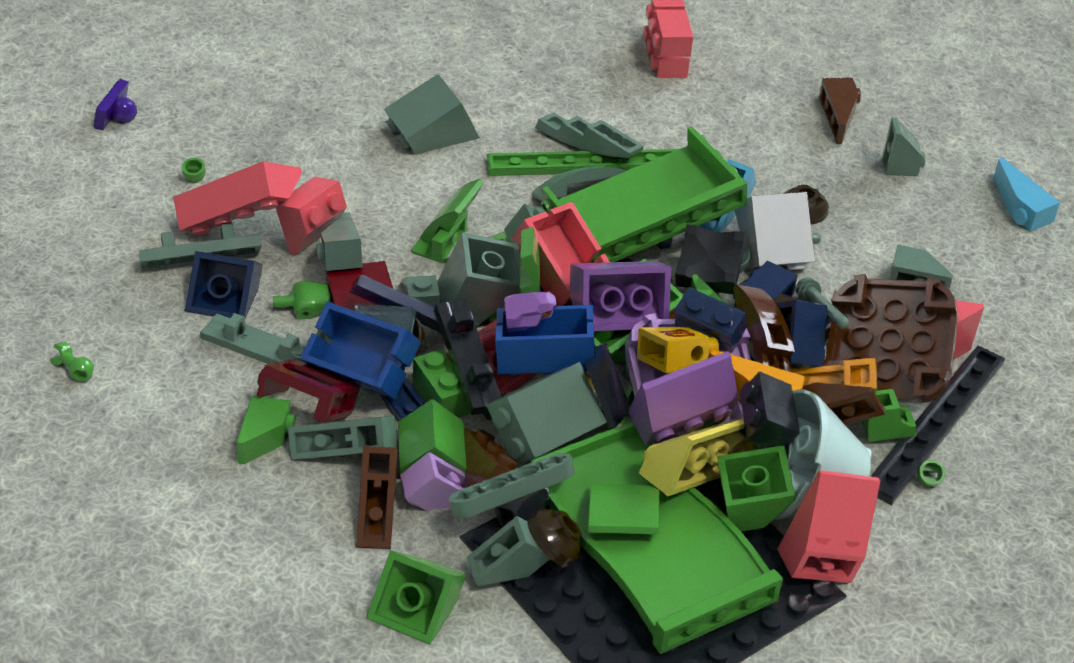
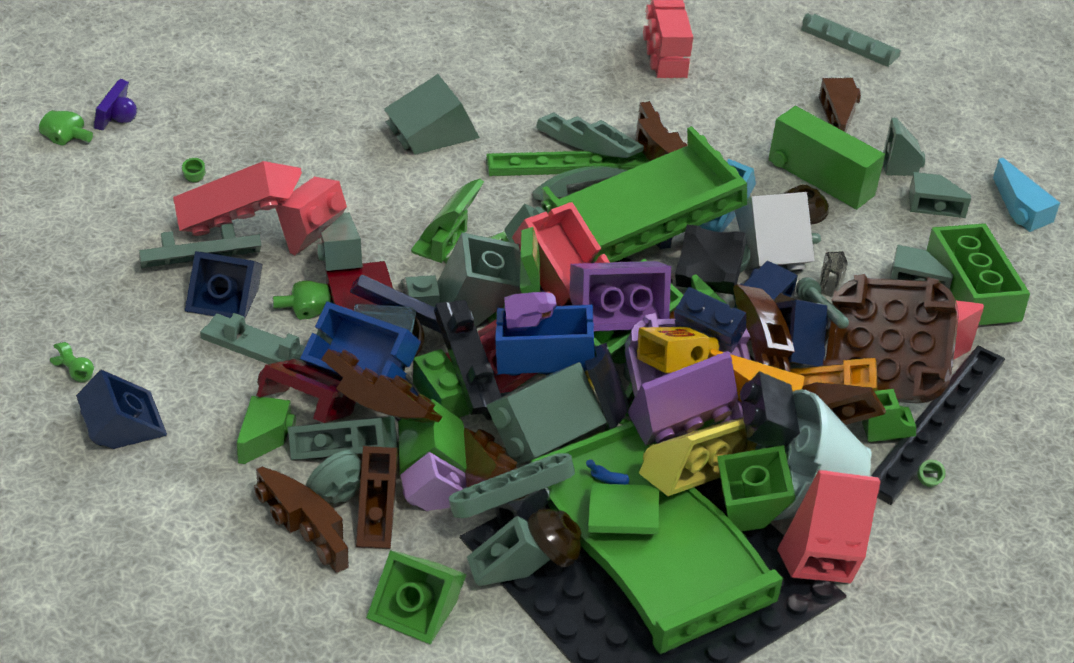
(63, 127): none -> bright green piece
(119, 412): none -> dark blue slope
(303, 509): none -> reddish brown slope
(337, 477): none -> sand green piece
(379, 392): none -> reddish brown slope
(606, 476): none -> blue piece
(654, 135): none -> reddish brown slope
(826, 157): none -> bright green brick
(837, 264): none -> clear smoke piece
(850, 39): none -> sand green hinge
(937, 196): none -> sand green slope
(980, 271): none -> bright green brick

